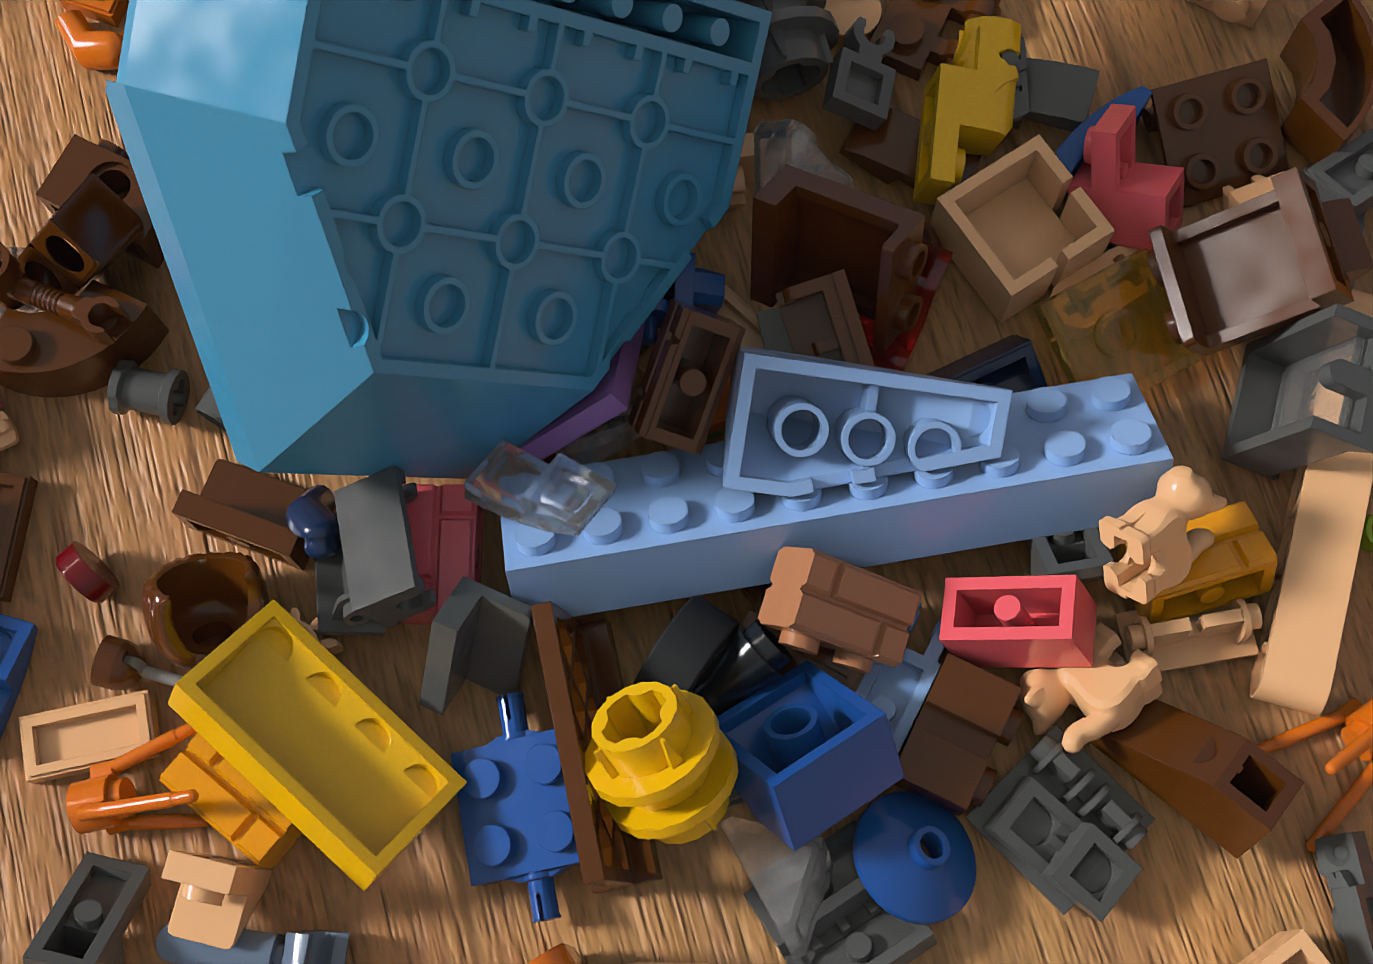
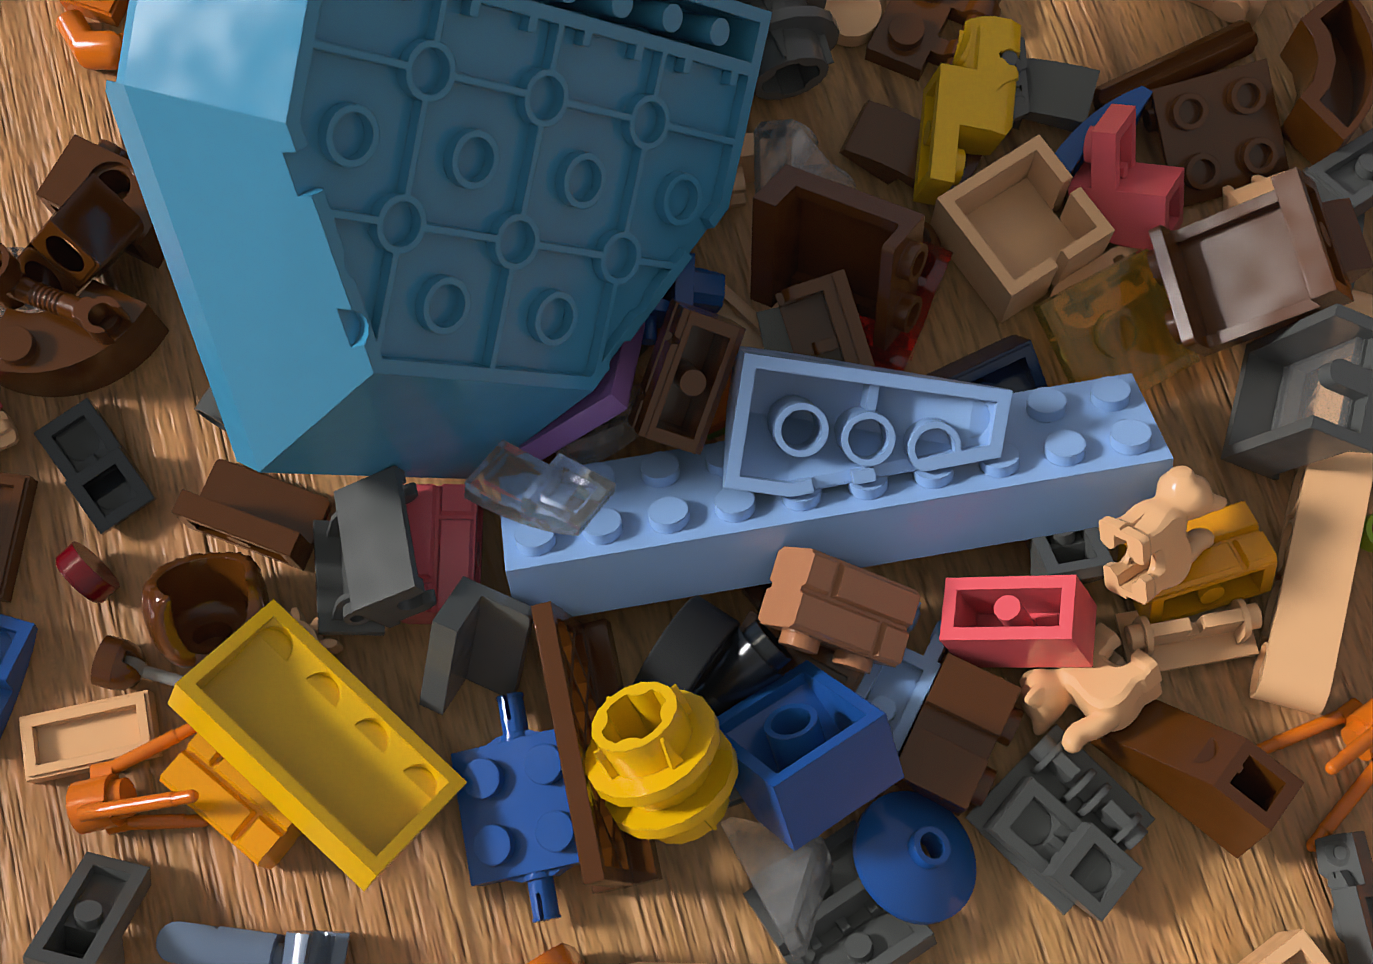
(95, 466): none -> black slope
(148, 391): dark grey bush -> none
(213, 896): light nougat slope -> none
(313, 519): dark blue arm -> none
(858, 81): dark grey plate -> none
(1184, 63): none -> reddish brown axle

